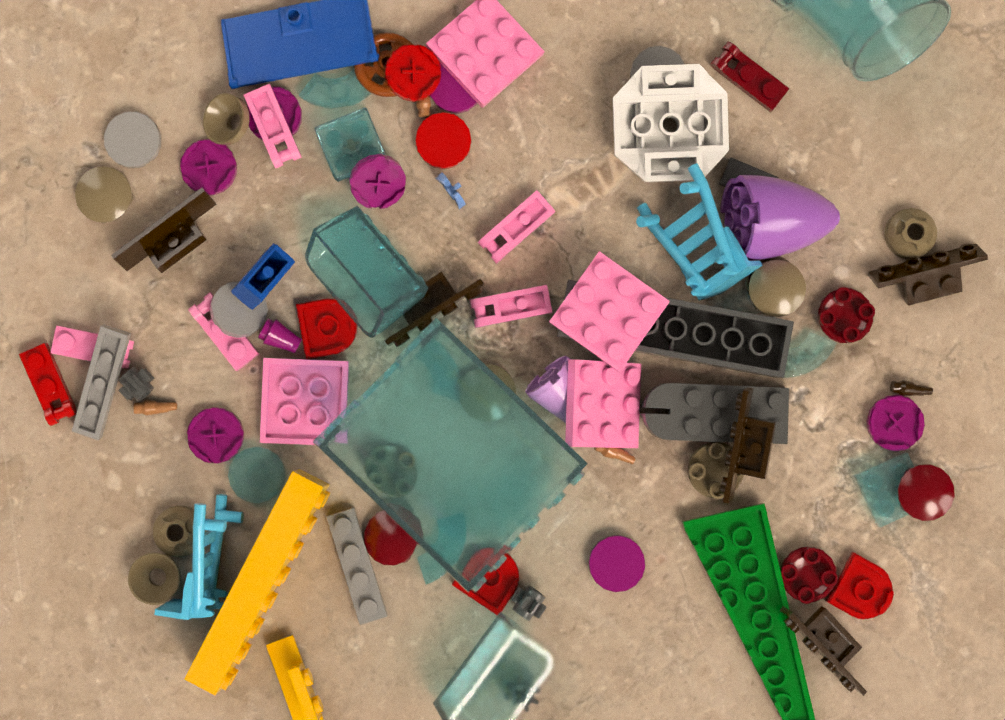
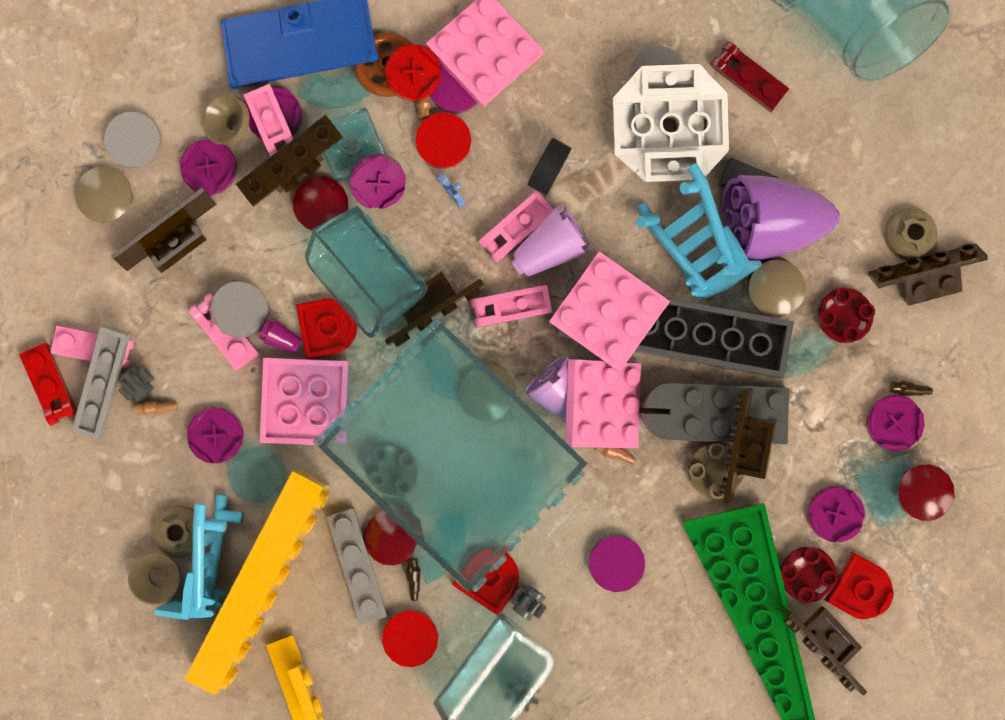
(263, 276): blue brick -> none
(290, 162): none -> dark brown bracket
(319, 201): none -> dark red dish
(410, 638): none -> red tile
(413, 576): none -> dark brown piece
(549, 166): none -> black tyre
(551, 244): none -> lavender cone
(836, 514): none -> magenta tile

